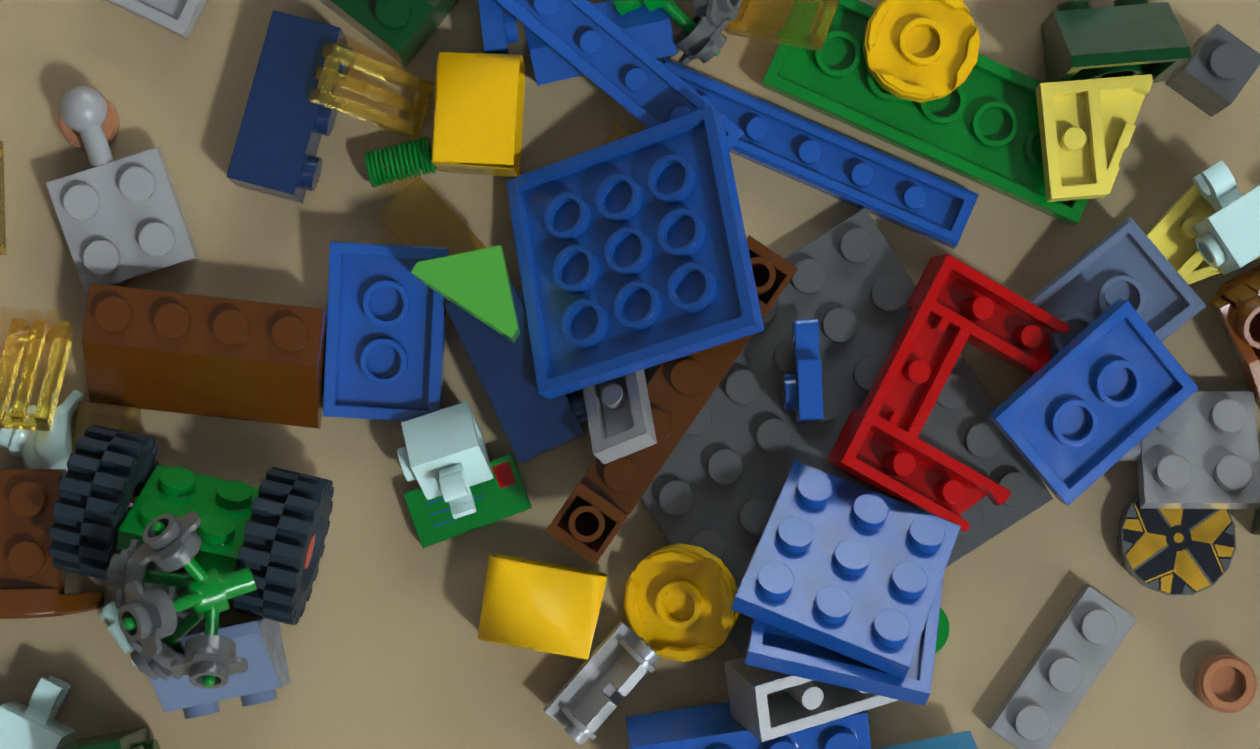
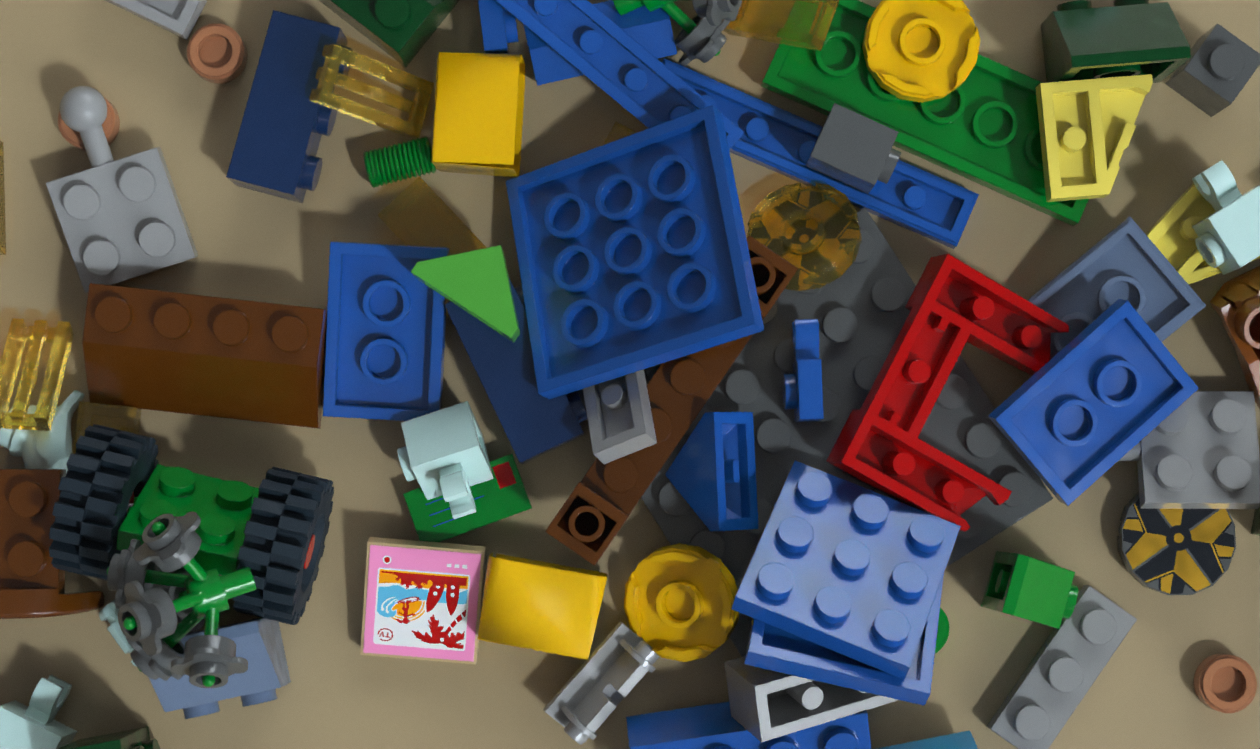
(217, 53): none -> nougat tile
(422, 600): none -> tile
(719, 471): none -> blue slope
(810, 230): none -> clear yellow tile
(854, 150): none -> dark grey brick
(1030, 589): none -> green slope

